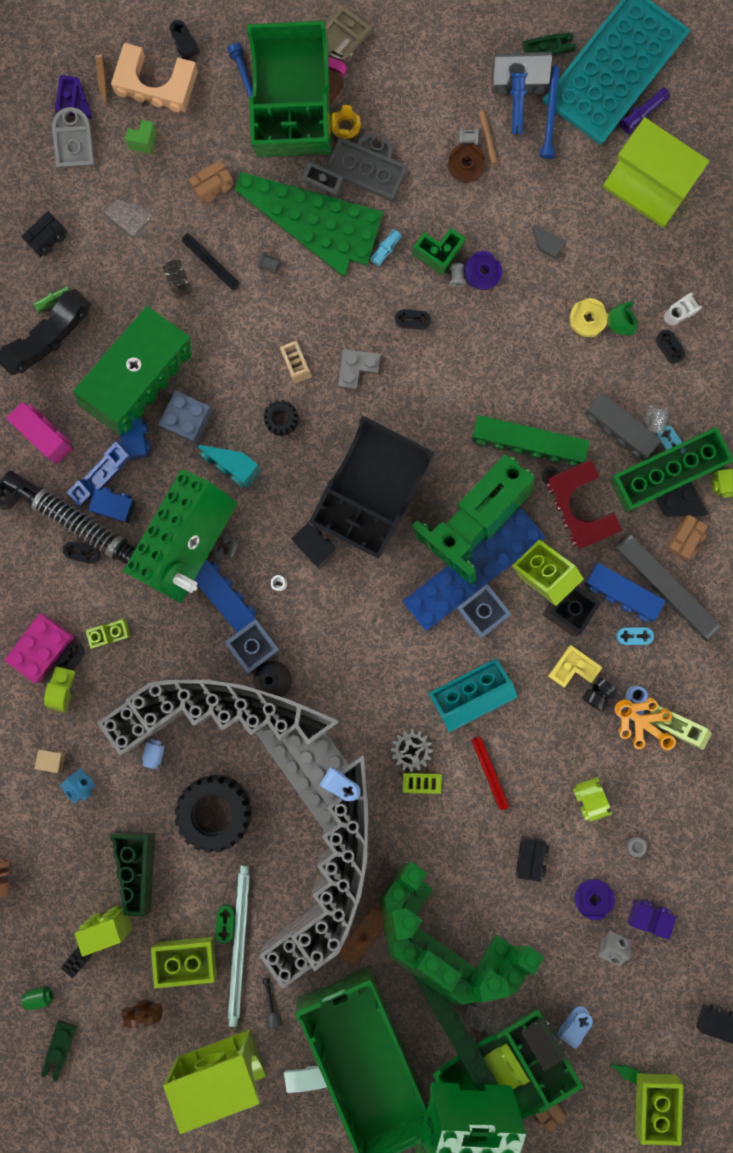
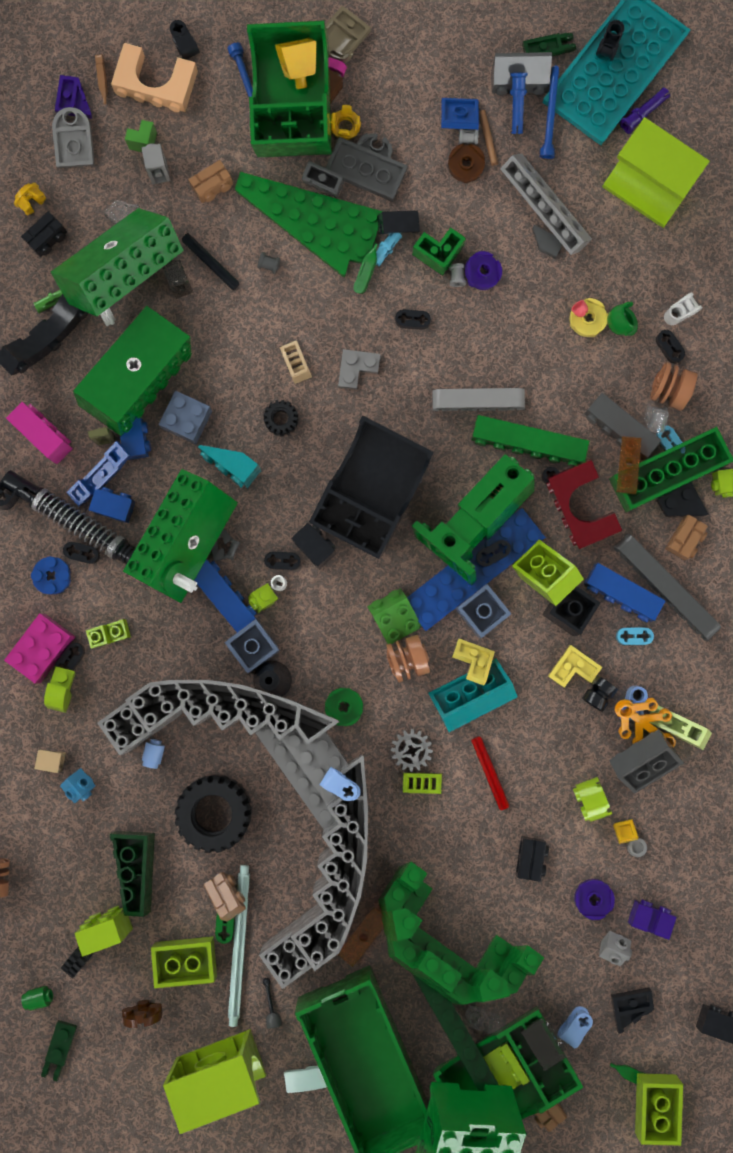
(25, 194): none -> yellow piece
(40, 574): none -> blue plate
(102, 436): none -> olive plate
(117, 262): none -> green piece
(155, 163): none -> light grey brick
(224, 896): none -> medium nougat brick
(262, 598): none -> lime brick
(283, 556): none -> black beam
(298, 60): none -> yellow torso
(347, 696): none -> green plate
(366, 271): none -> green piece
(394, 616): none -> bright green bracket
(398, 222): none -> black hinge
(411, 657): none -> nougat wheel
(460, 113): none -> blue plate
(478, 658): none -> light yellow plate
(483, 399): none -> light grey beam
(490, 549): none -> black beam
(546, 203): none -> light grey brick
(580, 308): none -> coral hinge
(610, 42): none -> black piece
(625, 831): none -> yellow tile
(628, 474): none -> clear orange tile
(631, 1006): none -> black wing
(646, 761): none -> dark grey slope
(669, 384): none -> nougat wheel

